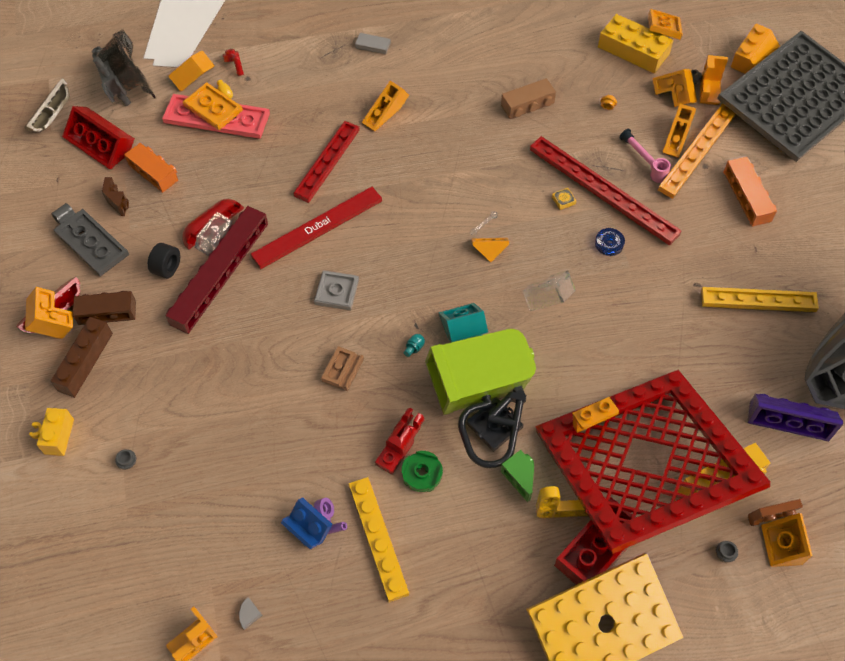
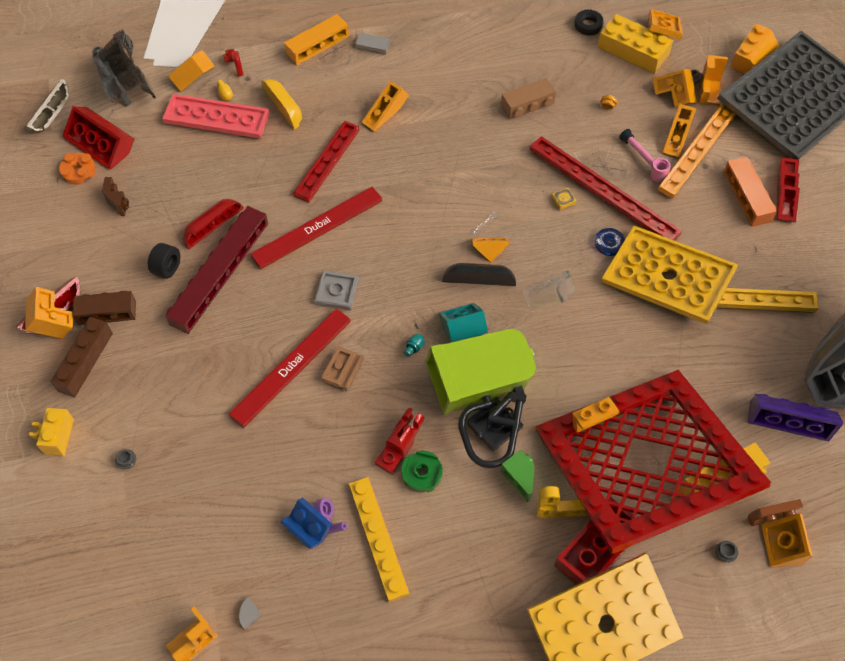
(78, 176): none -> orange plate
(95, 245): dark grey hinge -> none
(151, 167): orange brick -> none
(211, 234): clear slope -> none
(212, 106): light orange tile -> none
(283, 101): none -> yellow brick
(289, 368): none -> red tile
(316, 39): none -> light orange brick
(479, 274): none -> black brick
(588, 14): none -> black tyre
(698, 280): none -> yellow plate
(788, 190): none -> red slope

